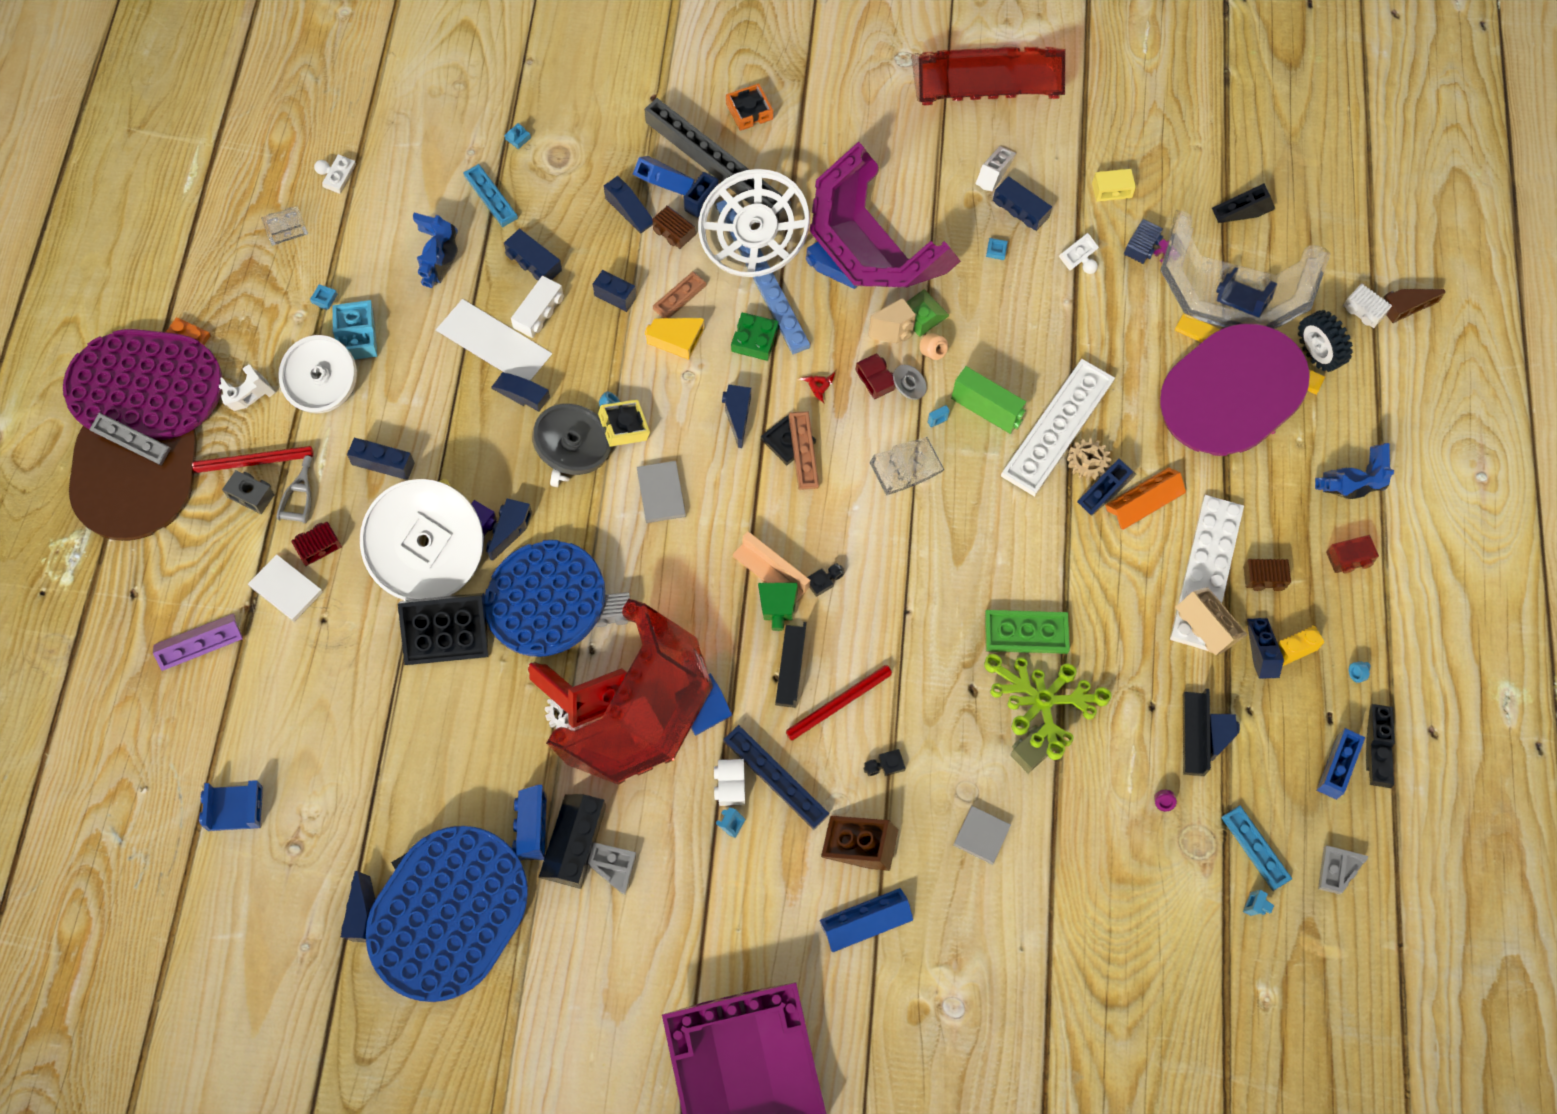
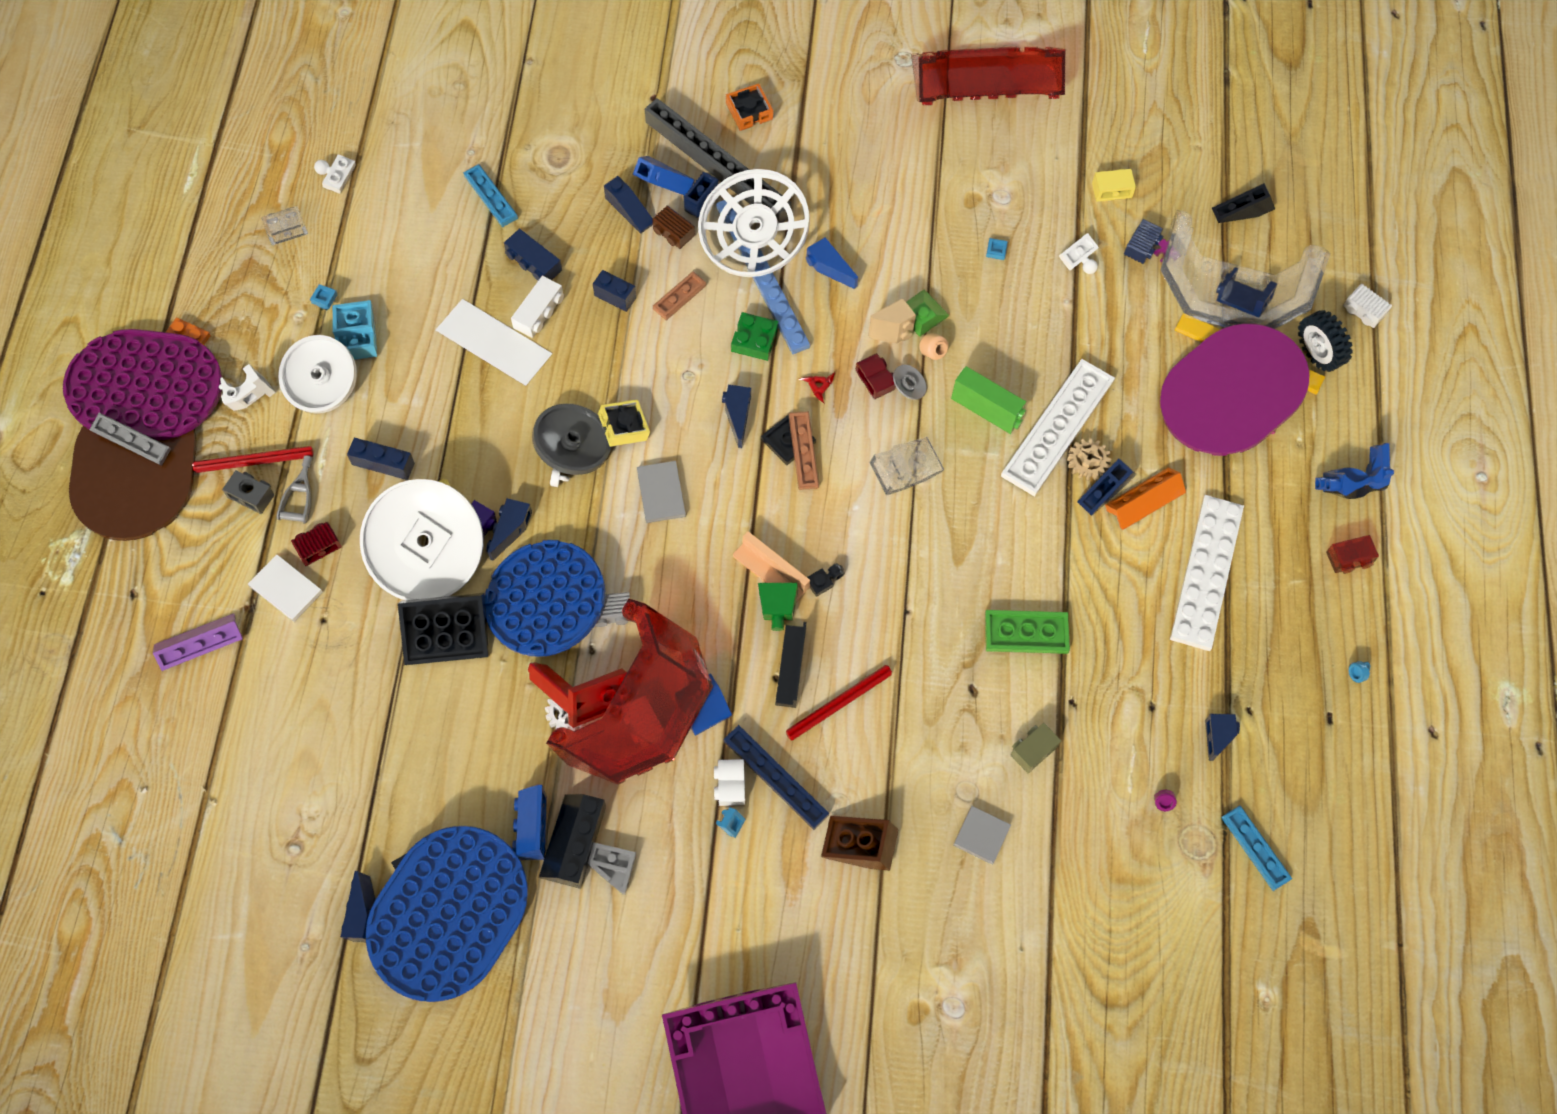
(231, 807): blue panel -> none
(438, 251): blue hips -> none
(517, 136): dark azure tile -> none
(521, 391): dark blue slope -> none
(608, 398): dark azure tile -> none
(675, 334): yellow slope -> none
(857, 239): magenta windscreen -> none
(866, 919): blue panel -> none
(890, 763): black plate -> none
(938, 416): dark azure tile -> none
(995, 168): white slope -> none
(1022, 203): dark blue brick -> none
(1022, 685): lime plant -> none
(1196, 733): black panel -> none
(1210, 620): tan slope -> none
(1258, 904): dark azure tile -> none
(1264, 648): dark blue slope -> none
(1267, 574): reddish brown brick -> none
(1300, 644): yellow brick -> none
(1338, 868): light grey wing -> none
(1340, 764): blue brick -> none
(1379, 746): black slope -> none
(1410, 301): reddish brown slope -> none

